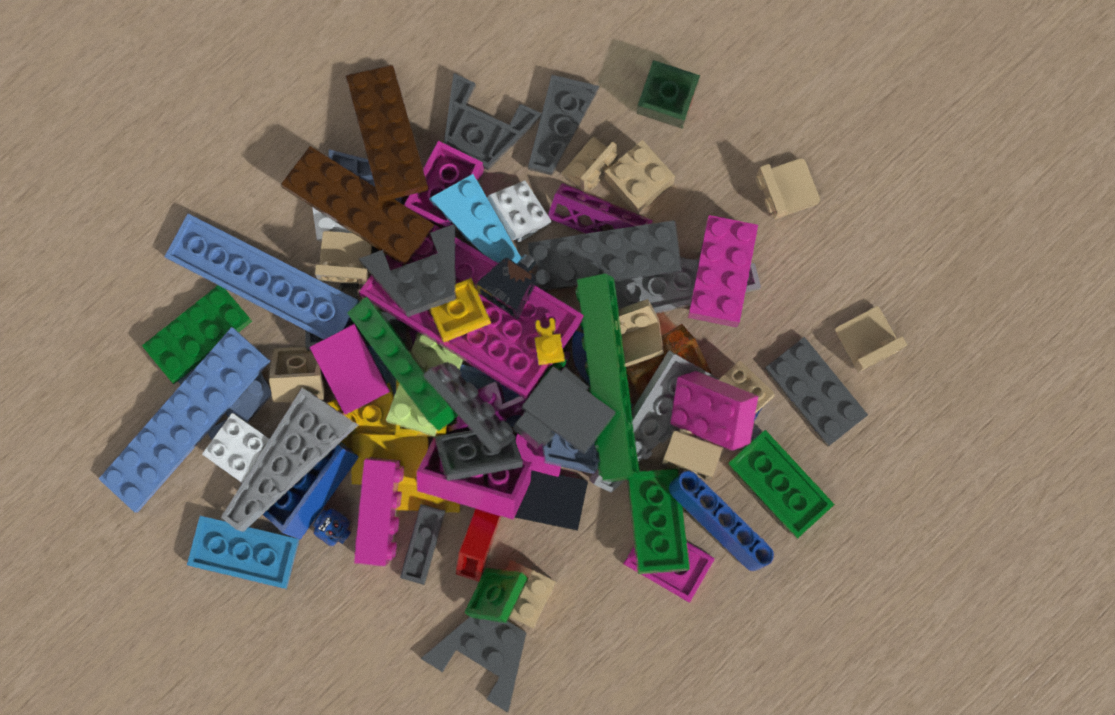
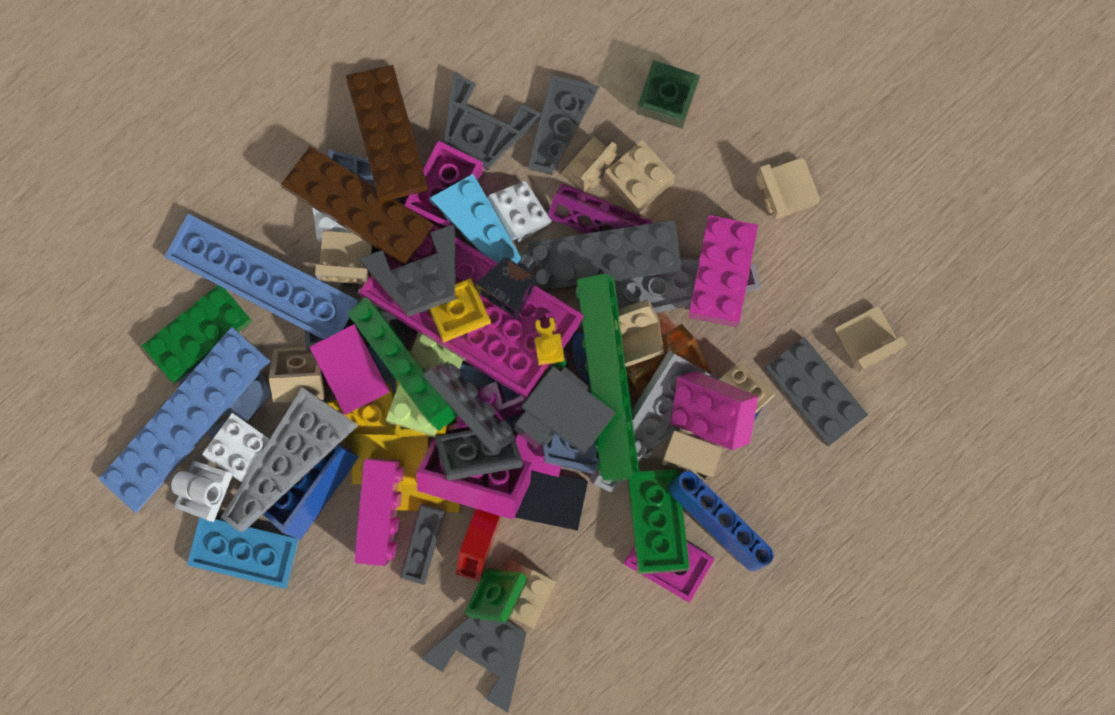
(200, 490): none -> white plate
(331, 527): blue head -> none
(781, 484): green plate -> none

